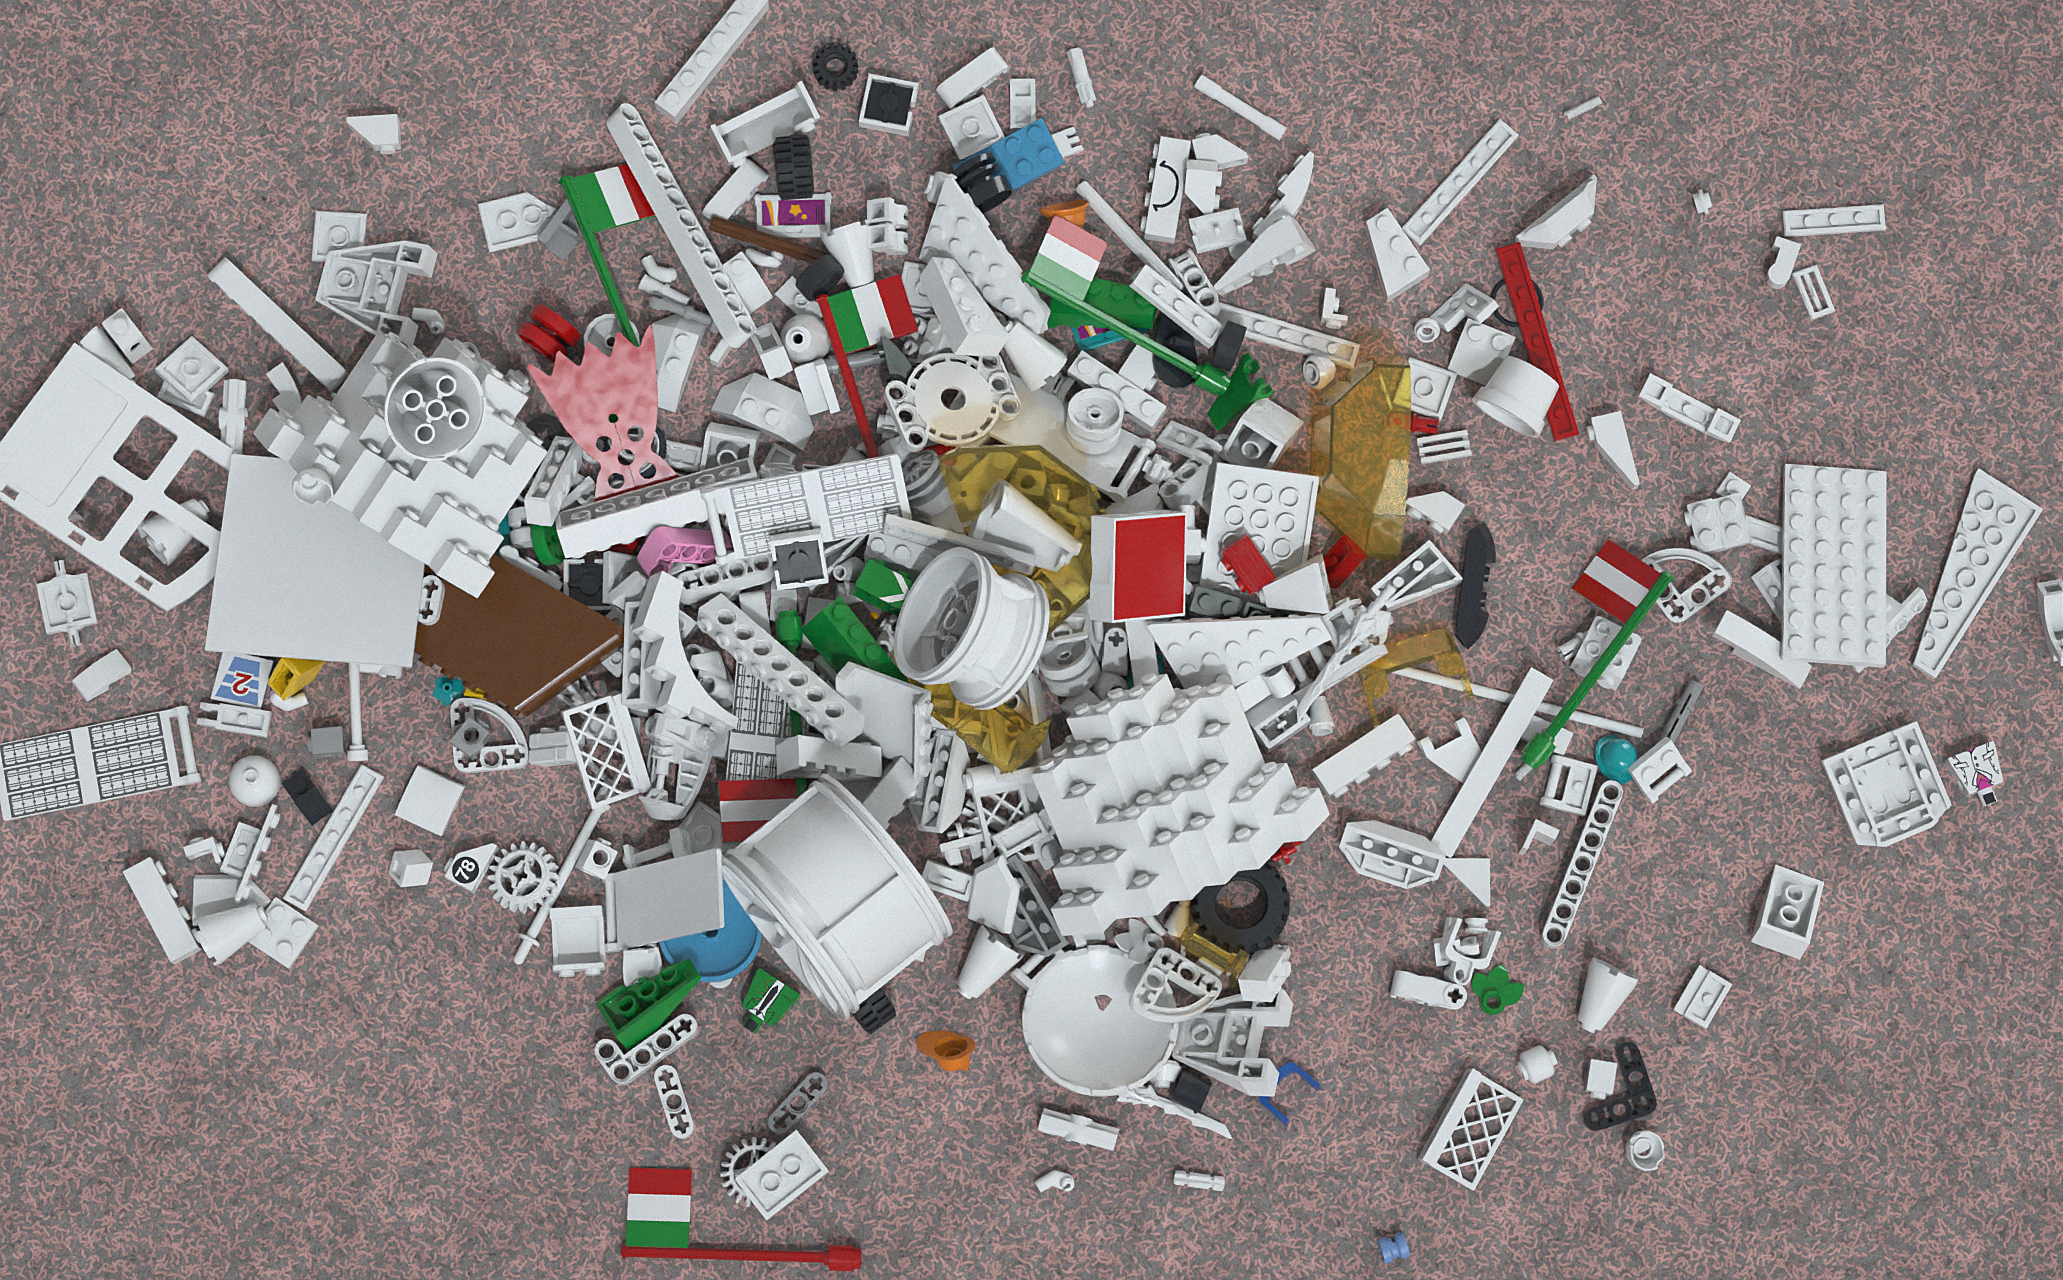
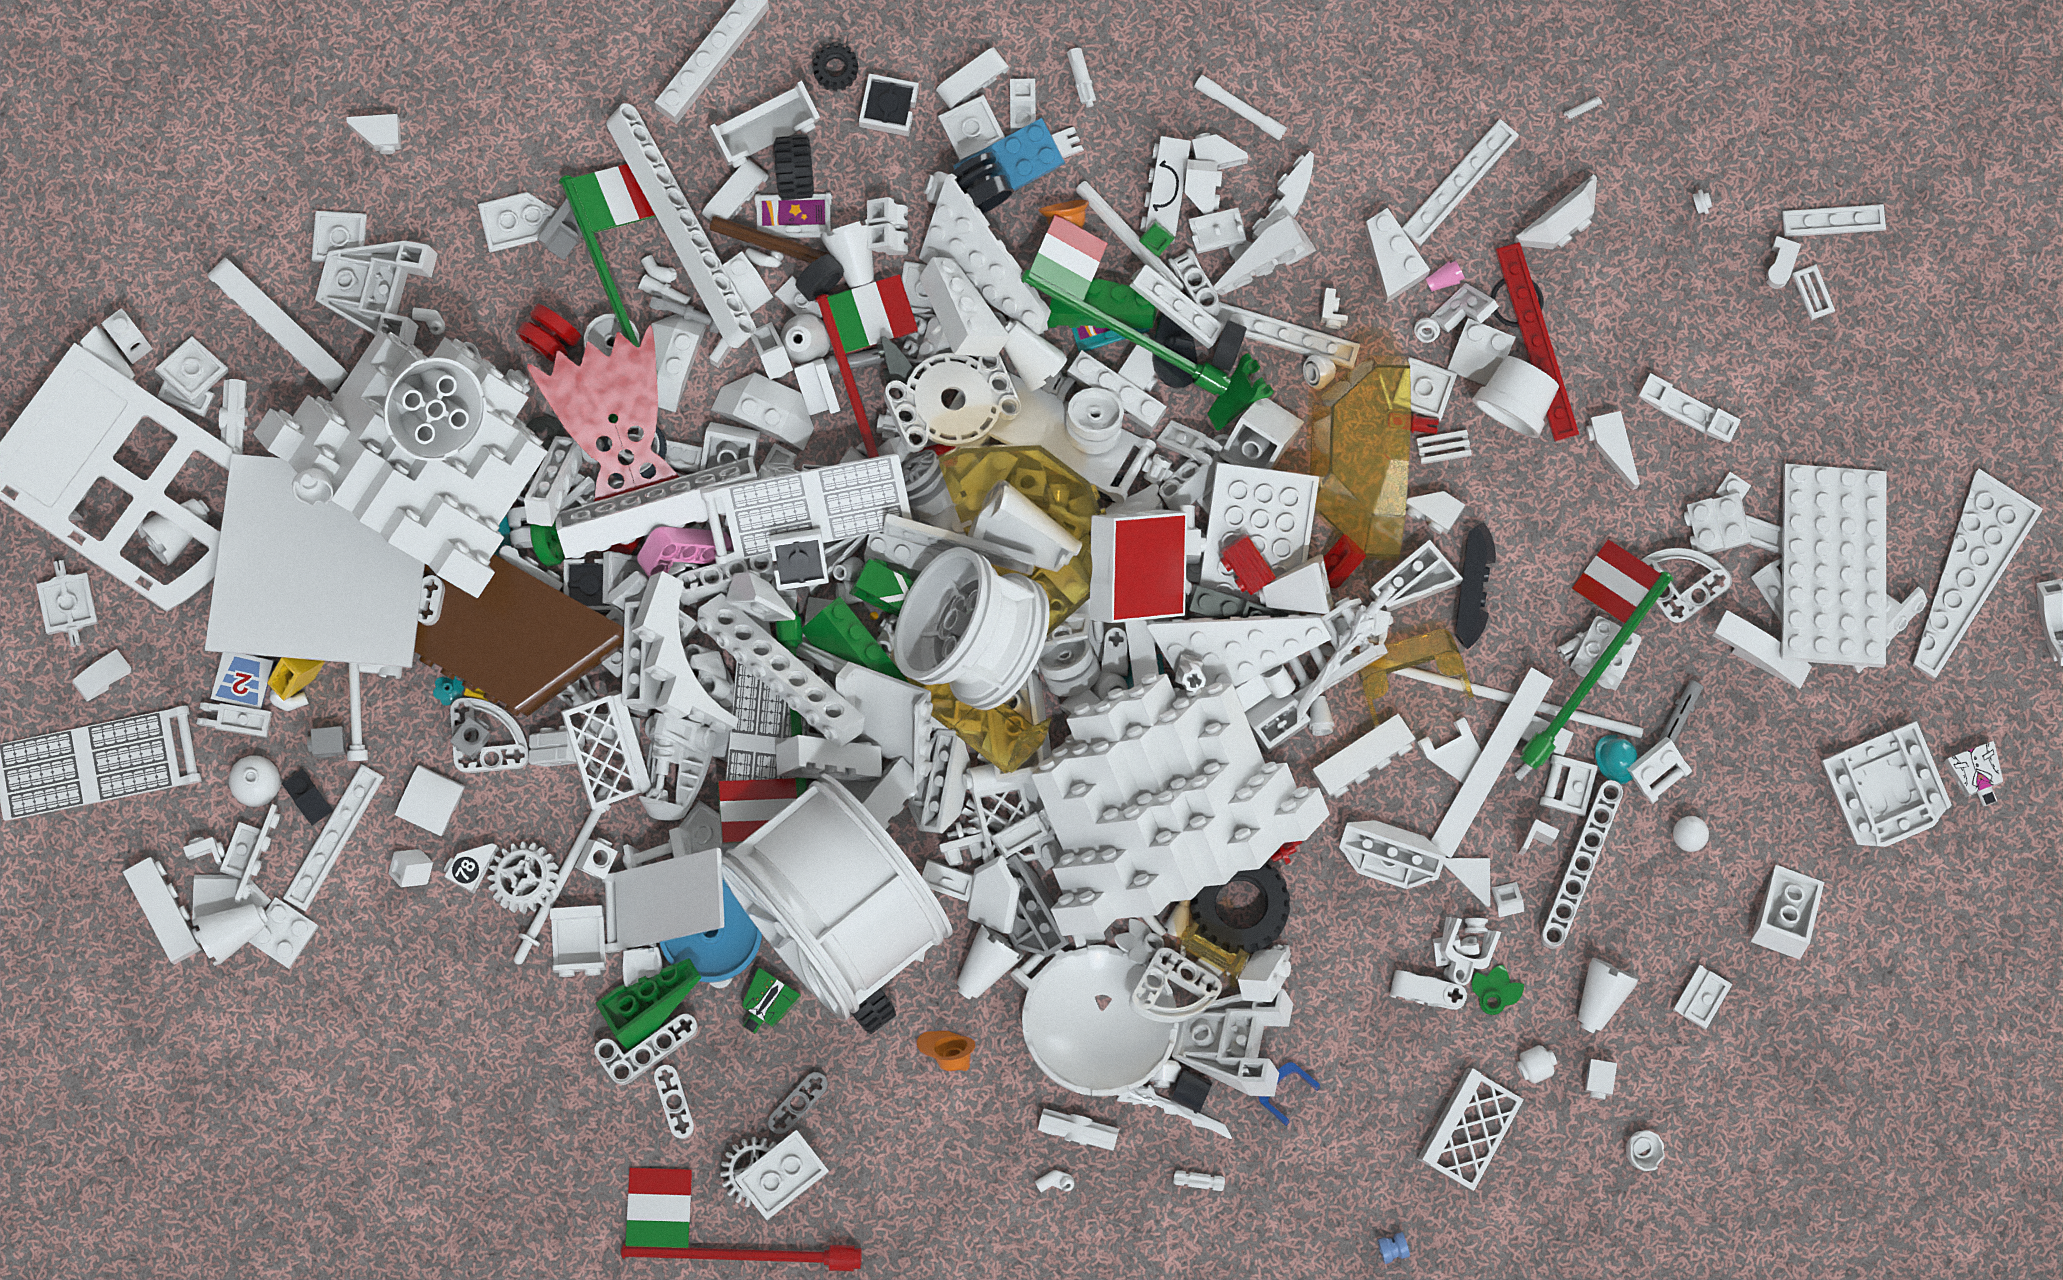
(289, 397): white slope -> none
(757, 598): none -> white slope
(820, 657): none -> white axle
(1156, 238): none -> green tile
(1190, 673): none -> white piece
(1446, 276): none -> bright pink cone
(1508, 899): none -> white slope
(1635, 1093): black beam -> none
(1691, 833): none -> white piece

